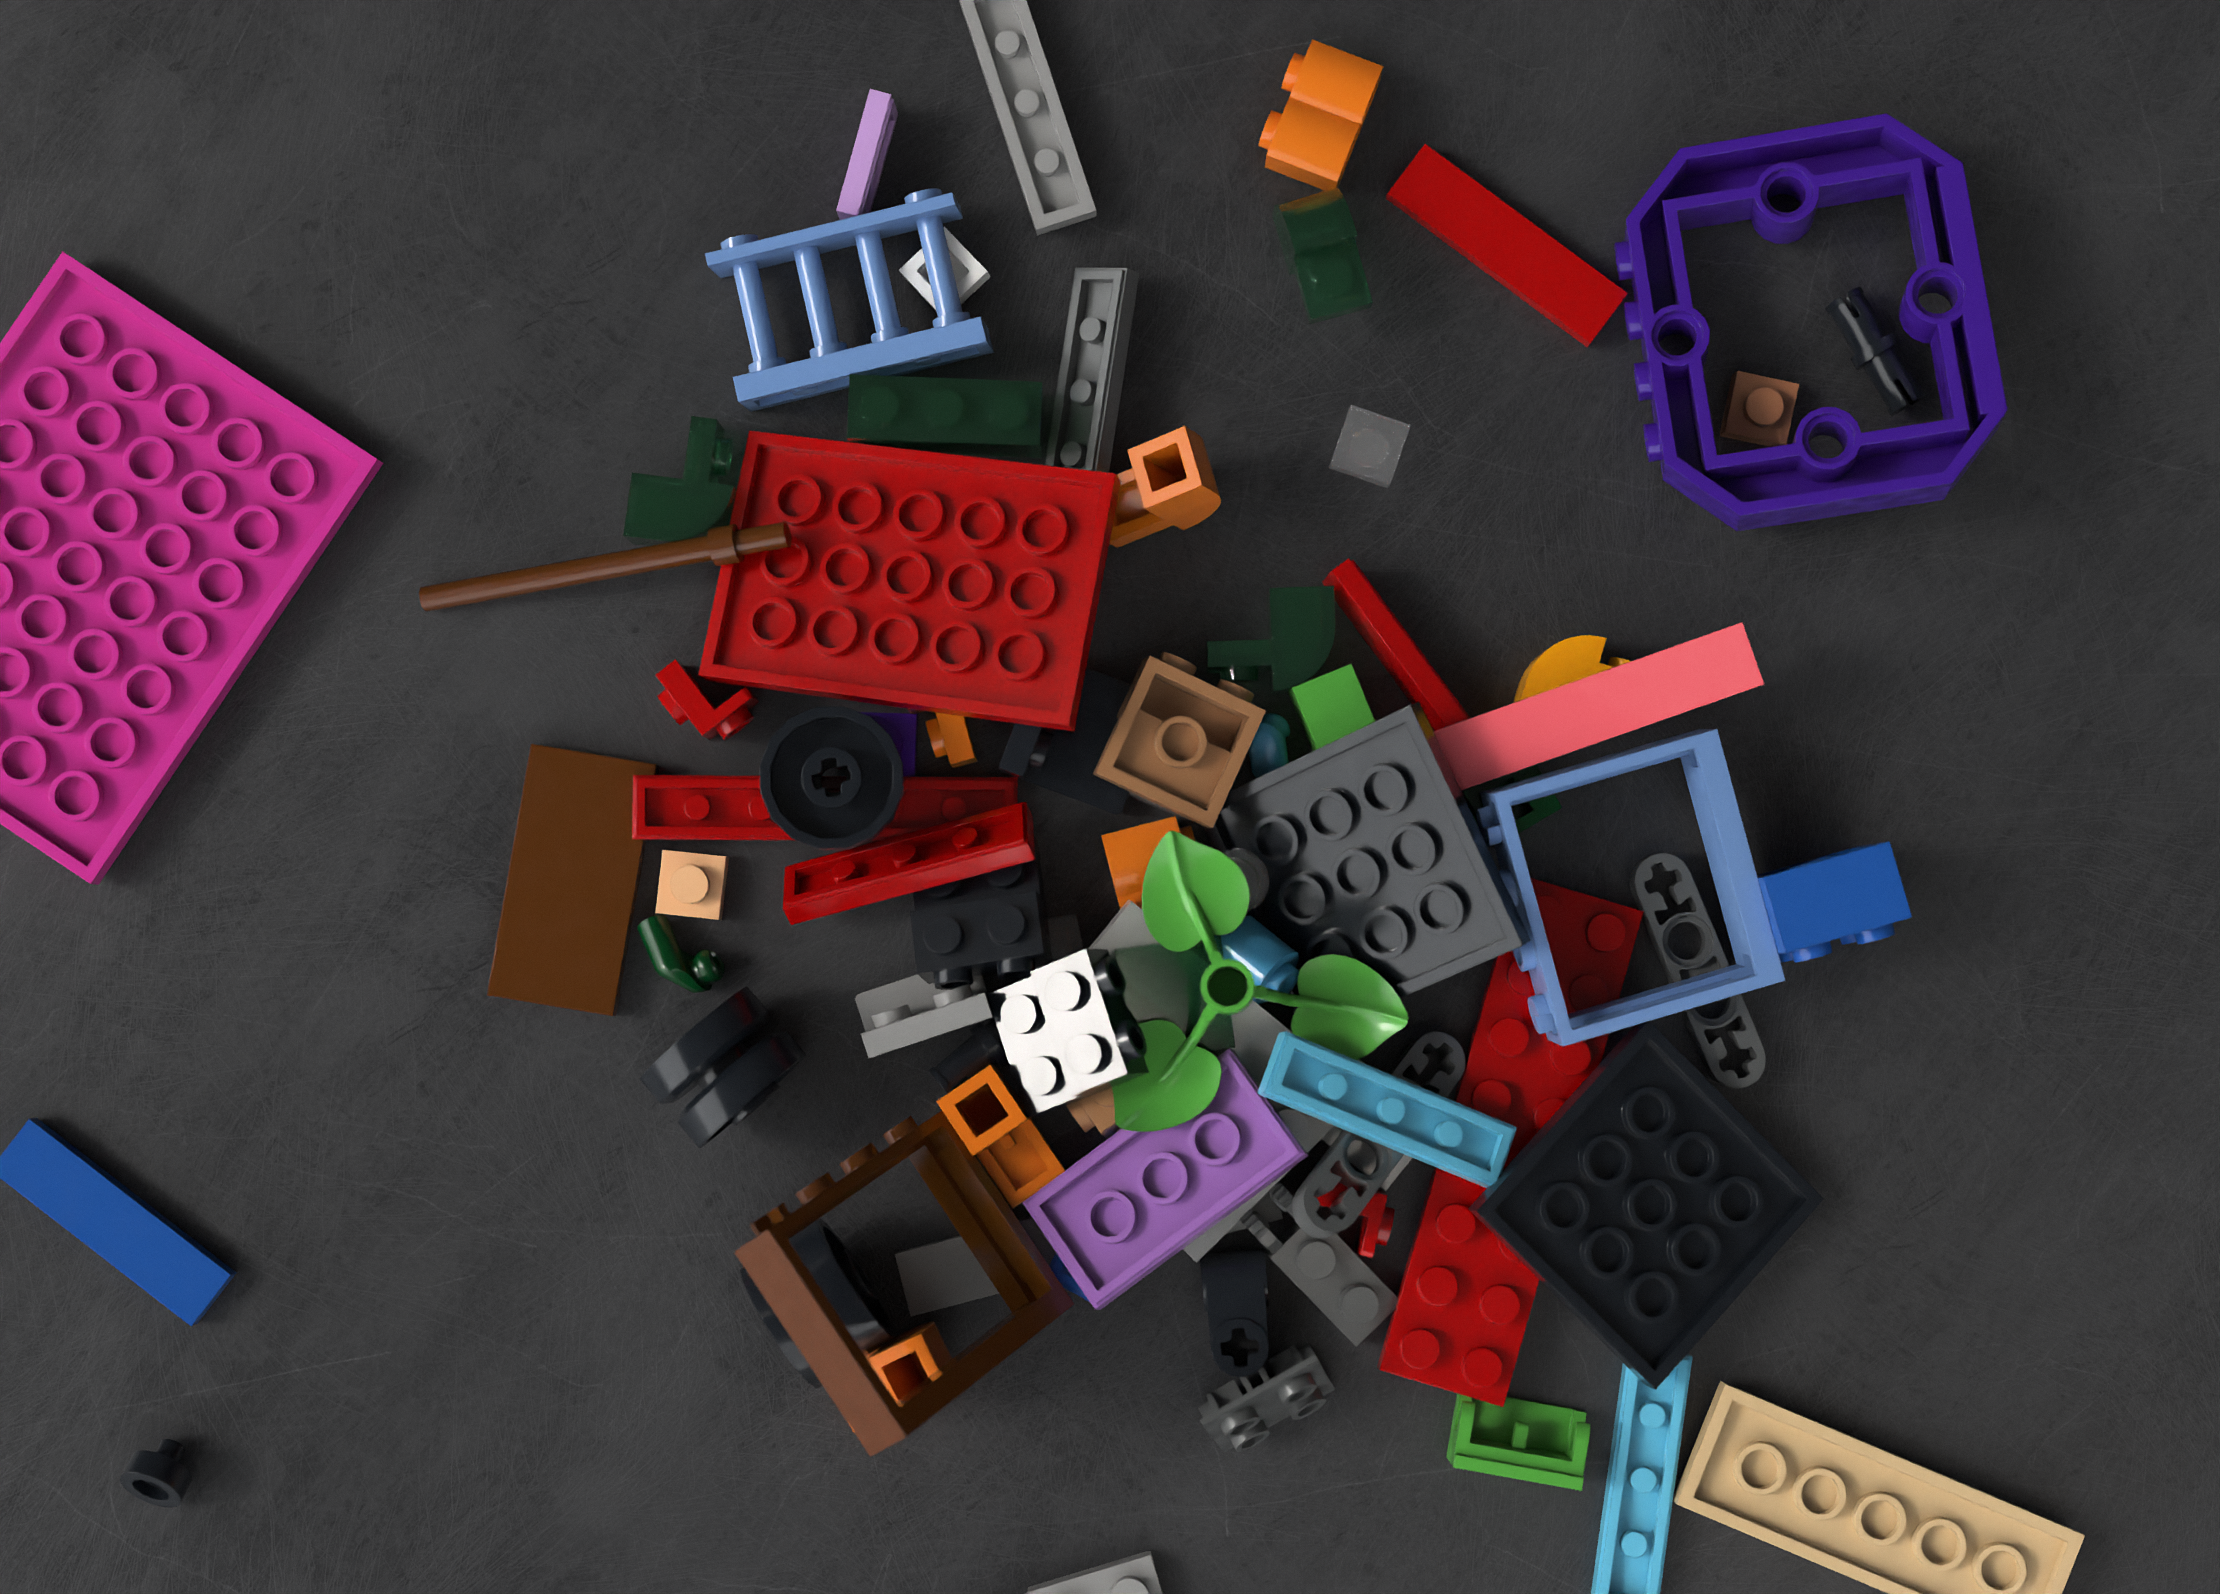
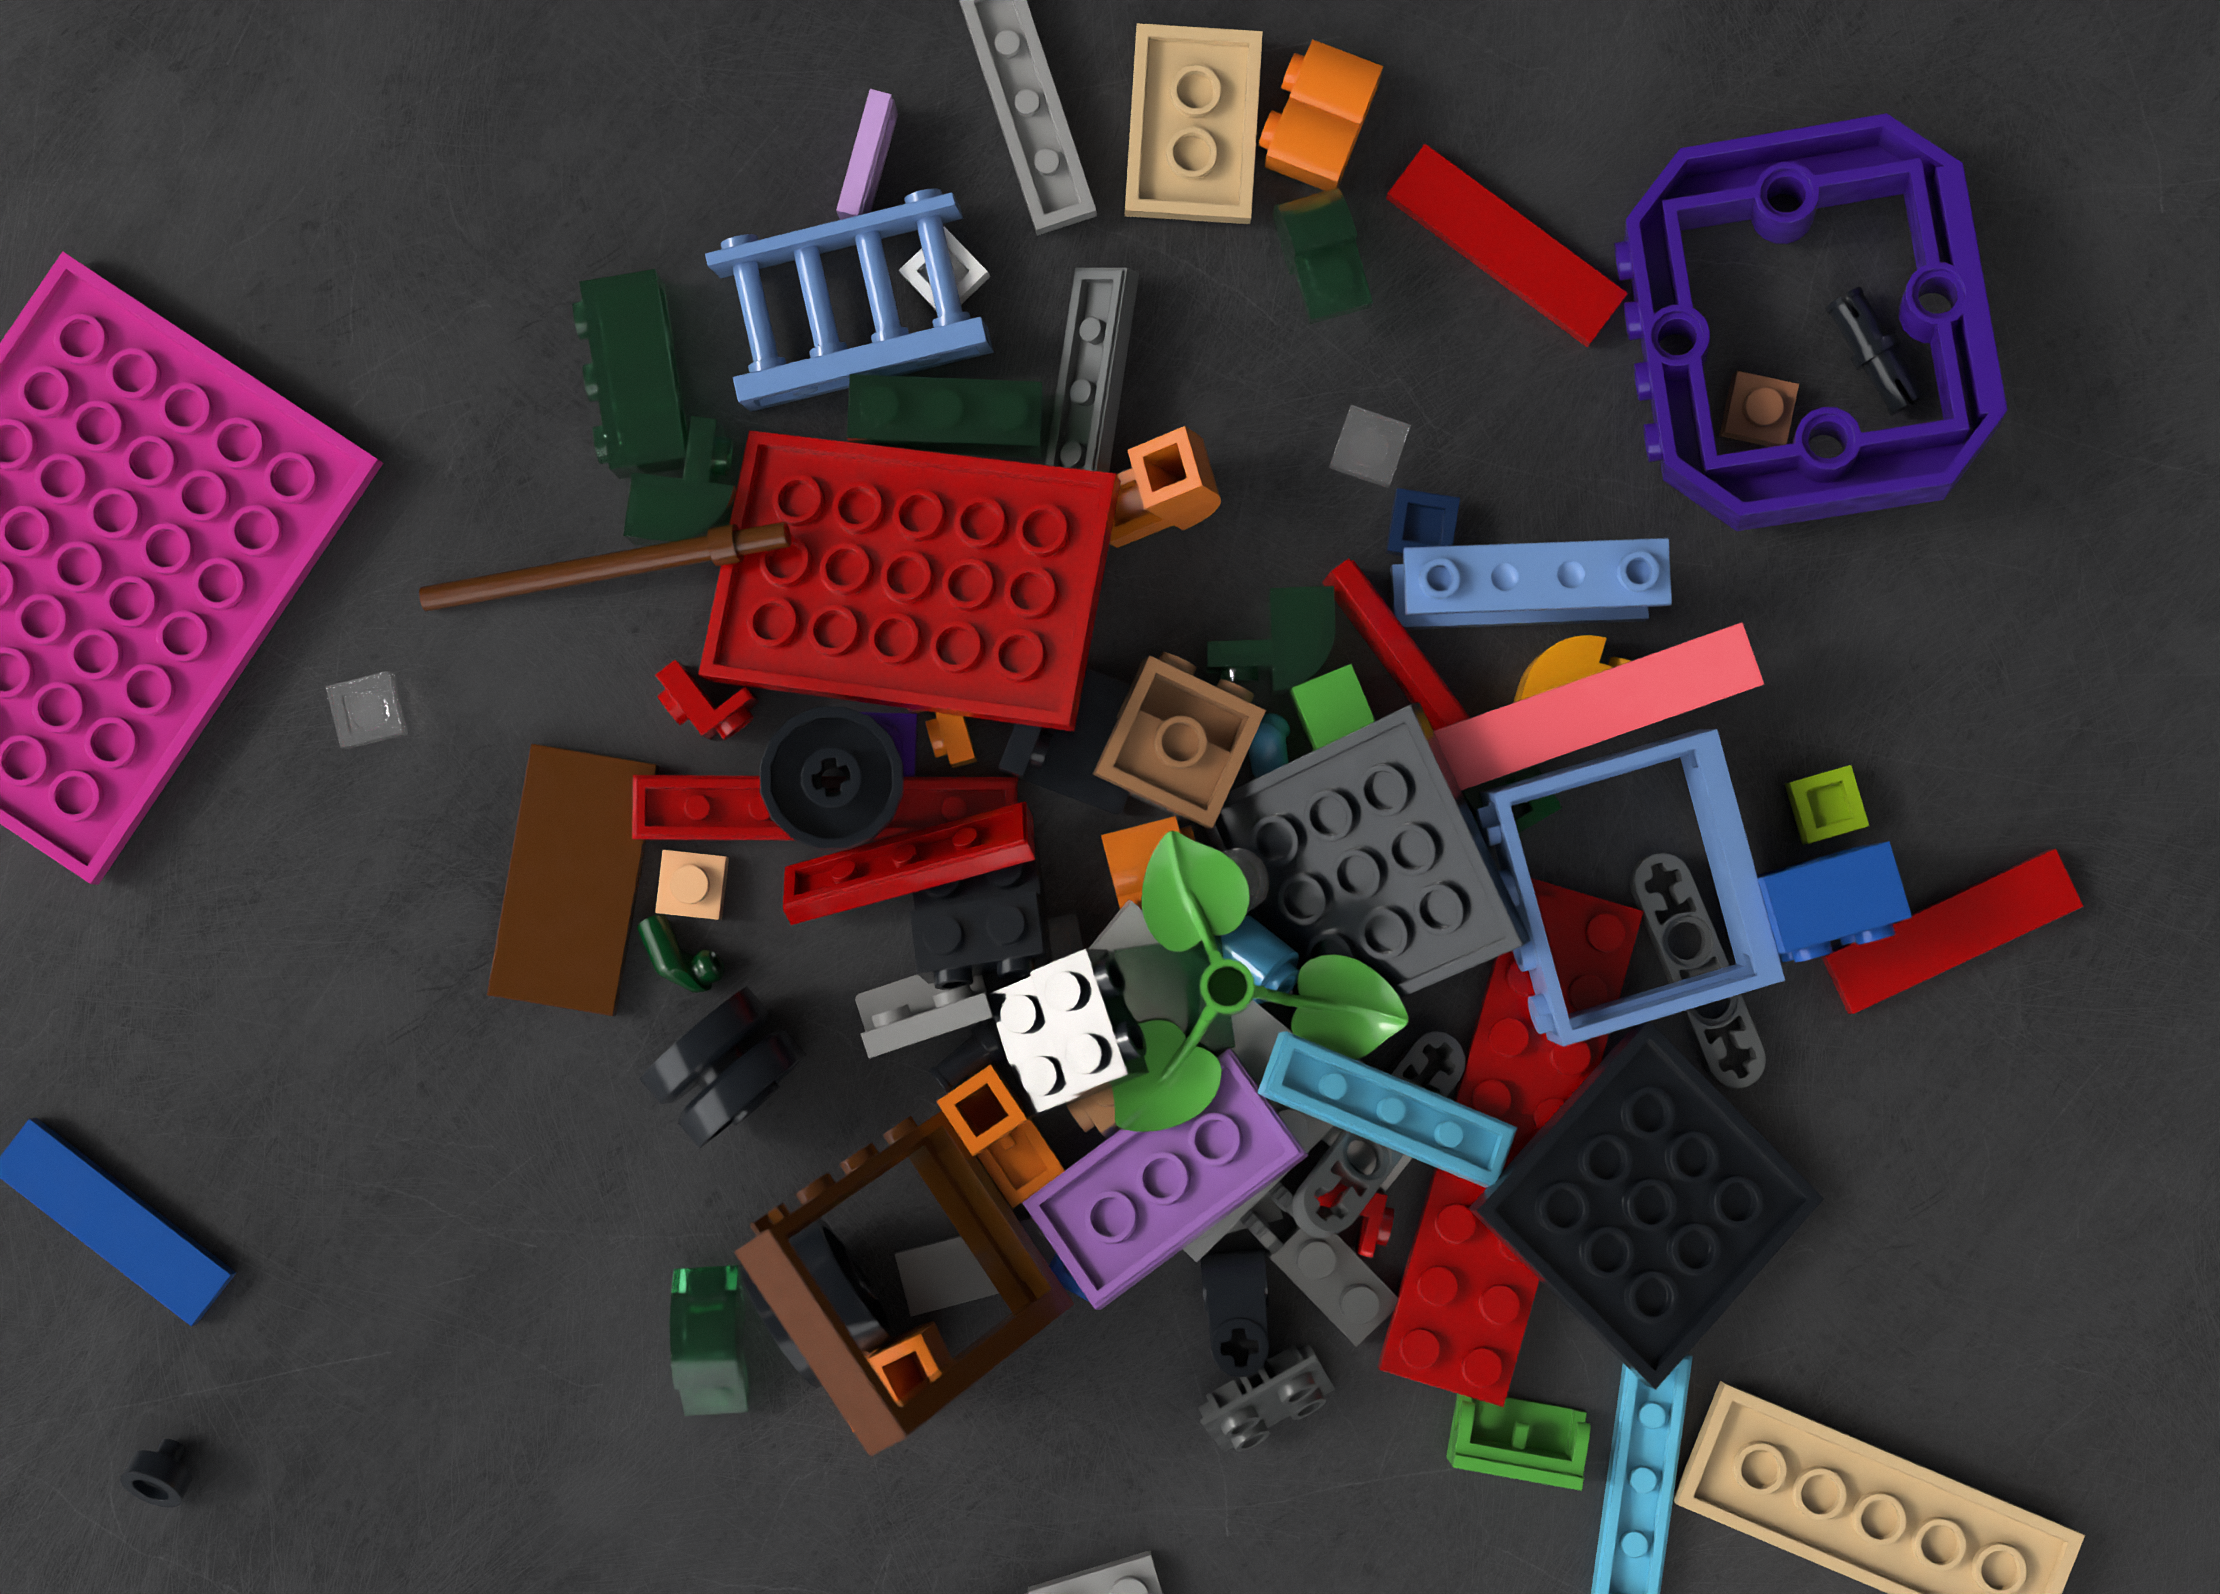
(366, 710): none -> clear plate
(632, 373): none -> clear green brick
(708, 1340): none -> clear green brick
(1193, 123): none -> tan plate
(1421, 520): none -> dark blue plate
(1530, 583): none -> medium blue fence
(1826, 804): none -> lime plate
(1954, 931): none -> red tile

